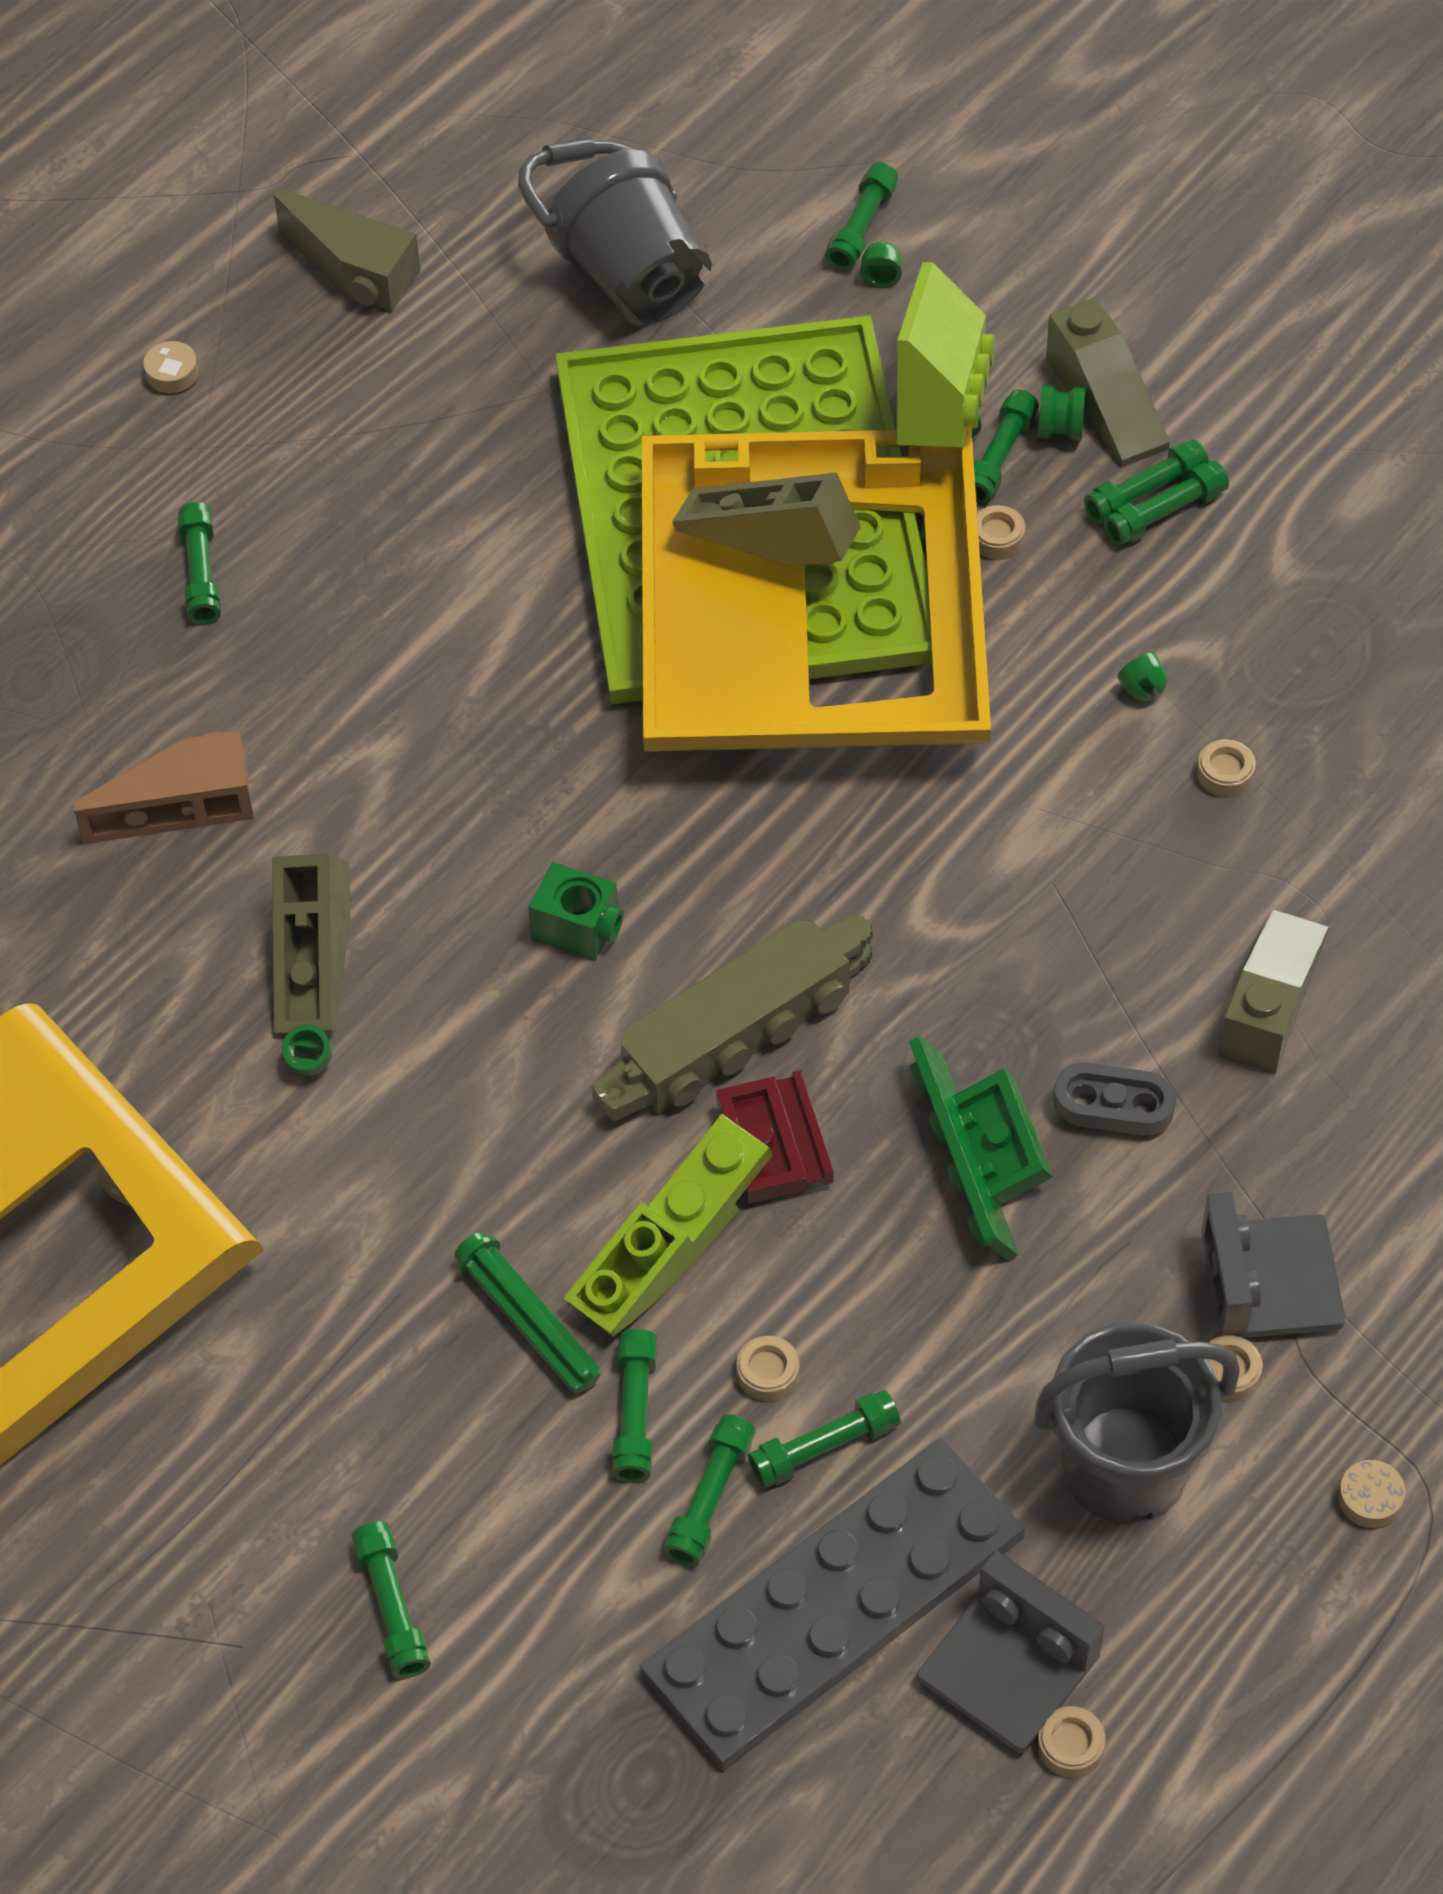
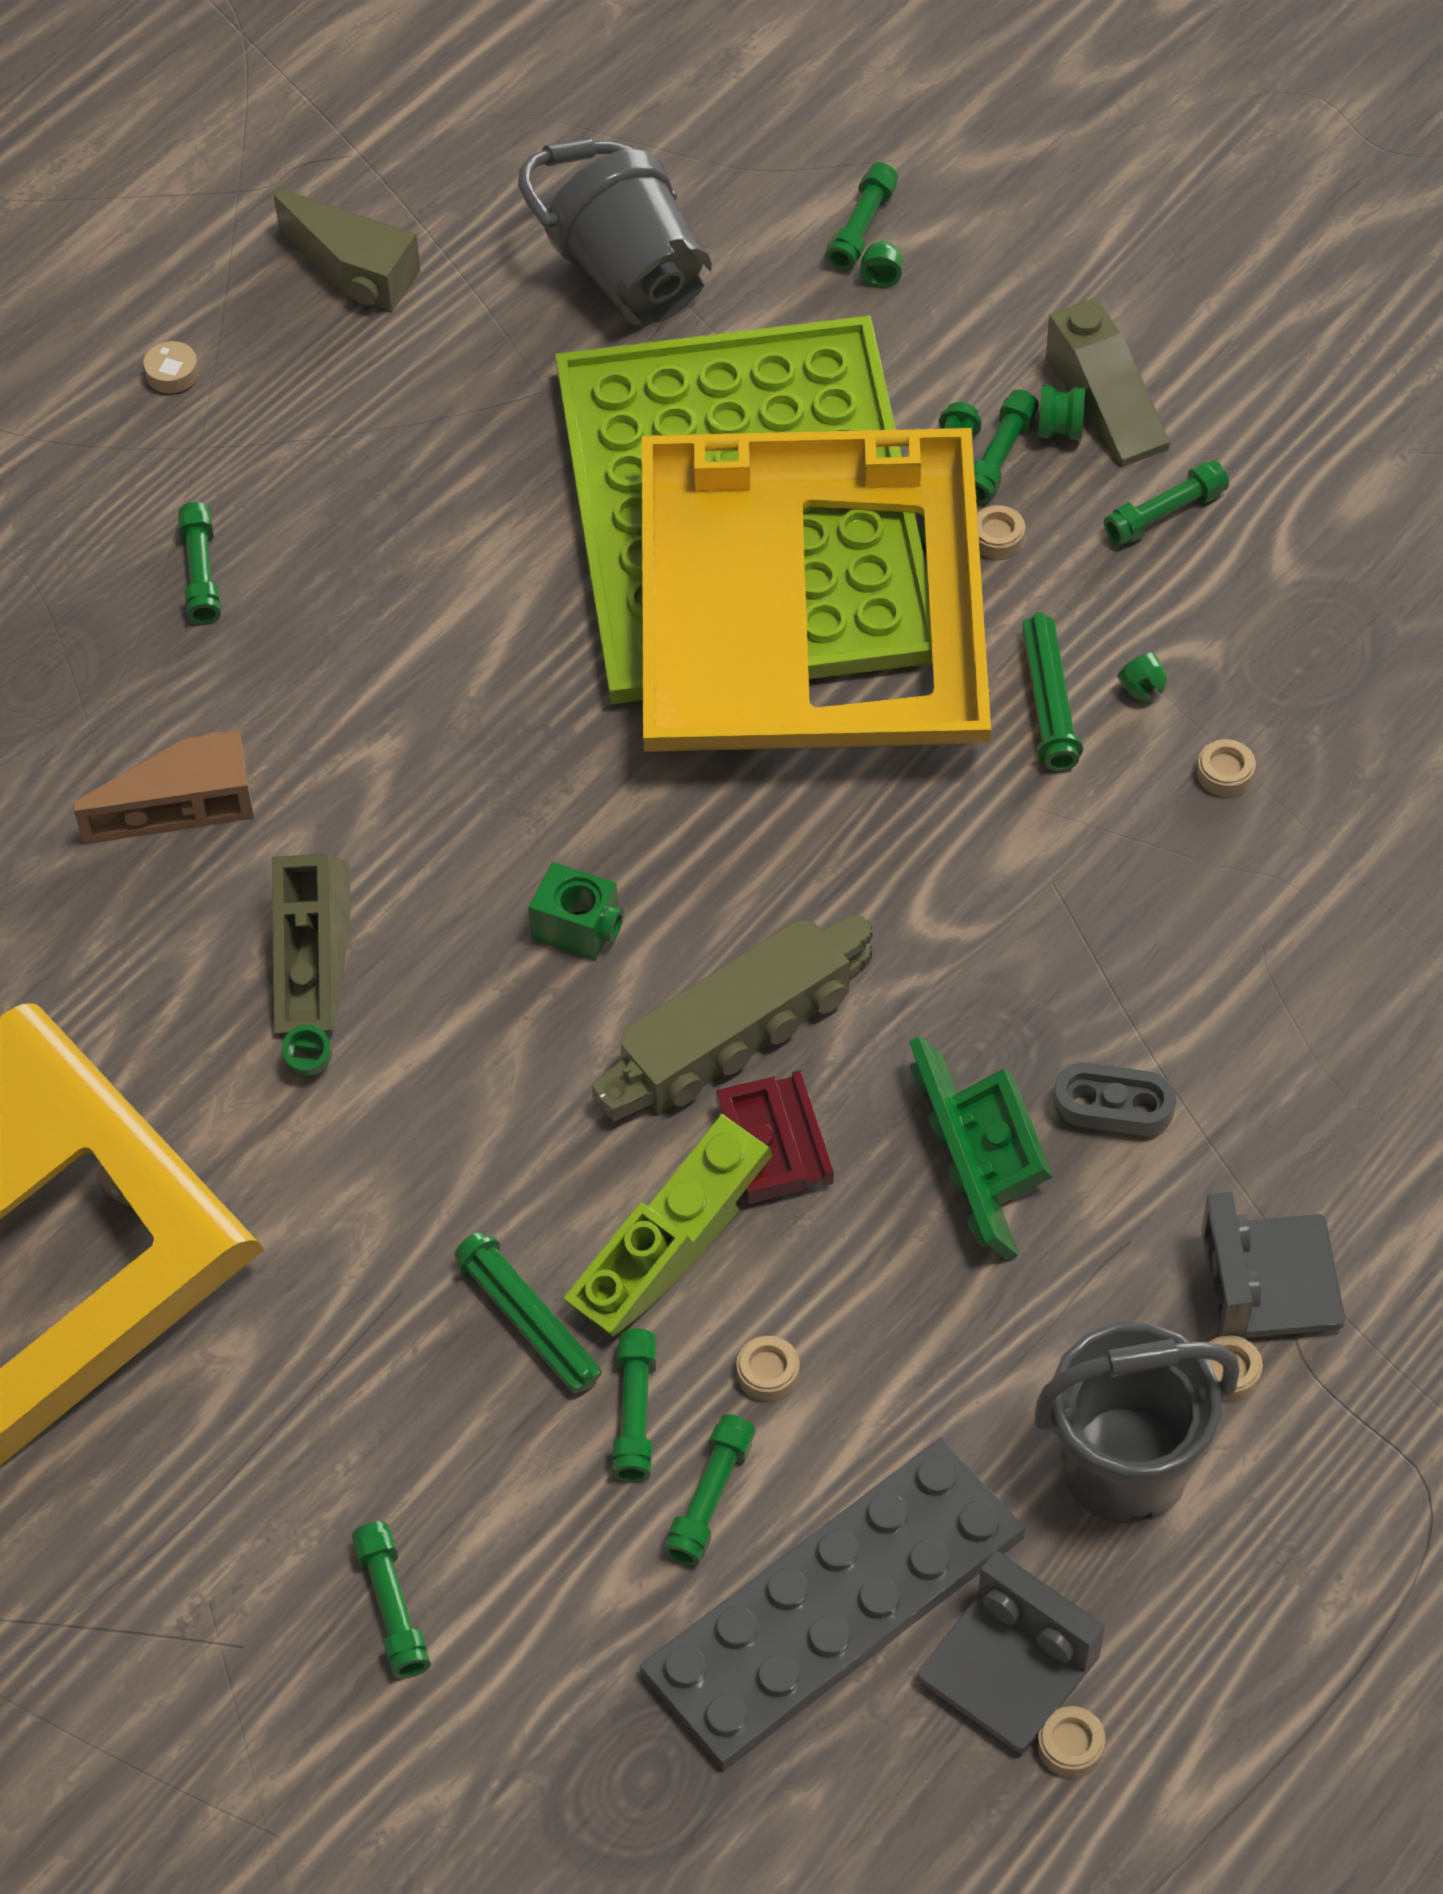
(776, 519): olive slope -> none
(776, 1461): green bar -> none
(941, 363): lime slope -> none
(1058, 744): none -> green axle
(1178, 462): green bar -> none
(1271, 991): olive slope -> none
(1371, 1493): tan tile -> none

